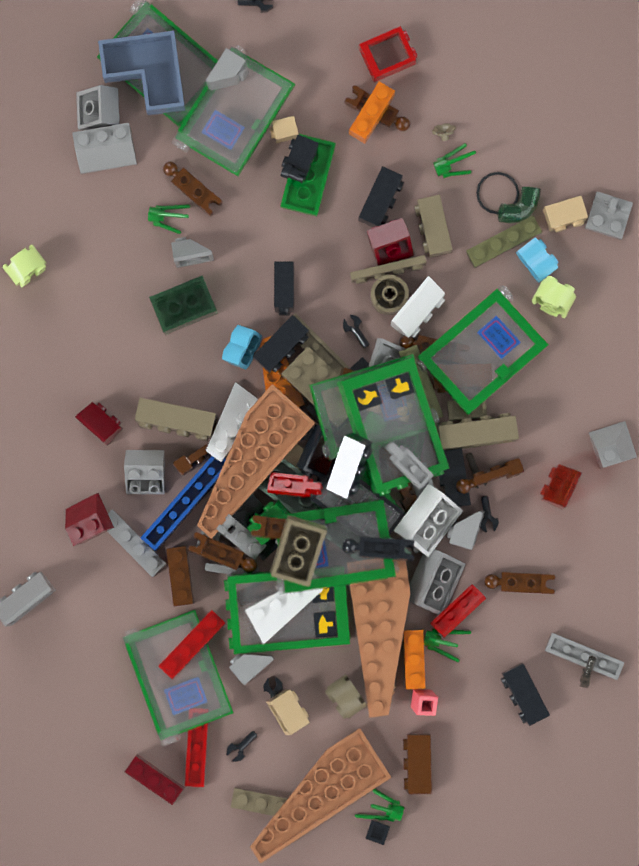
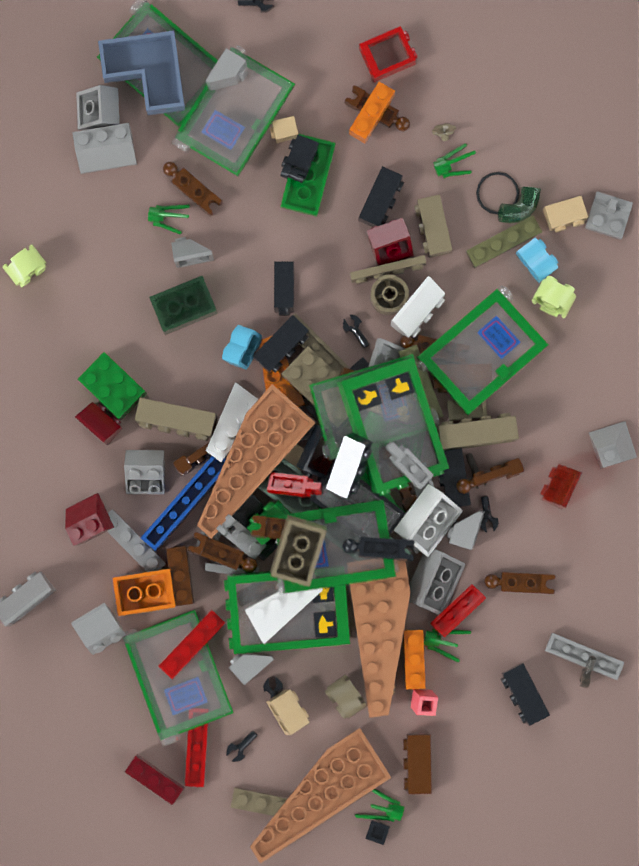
(98, 628): none -> light grey slope
(112, 386): none -> green brick
(144, 592): none -> orange slope

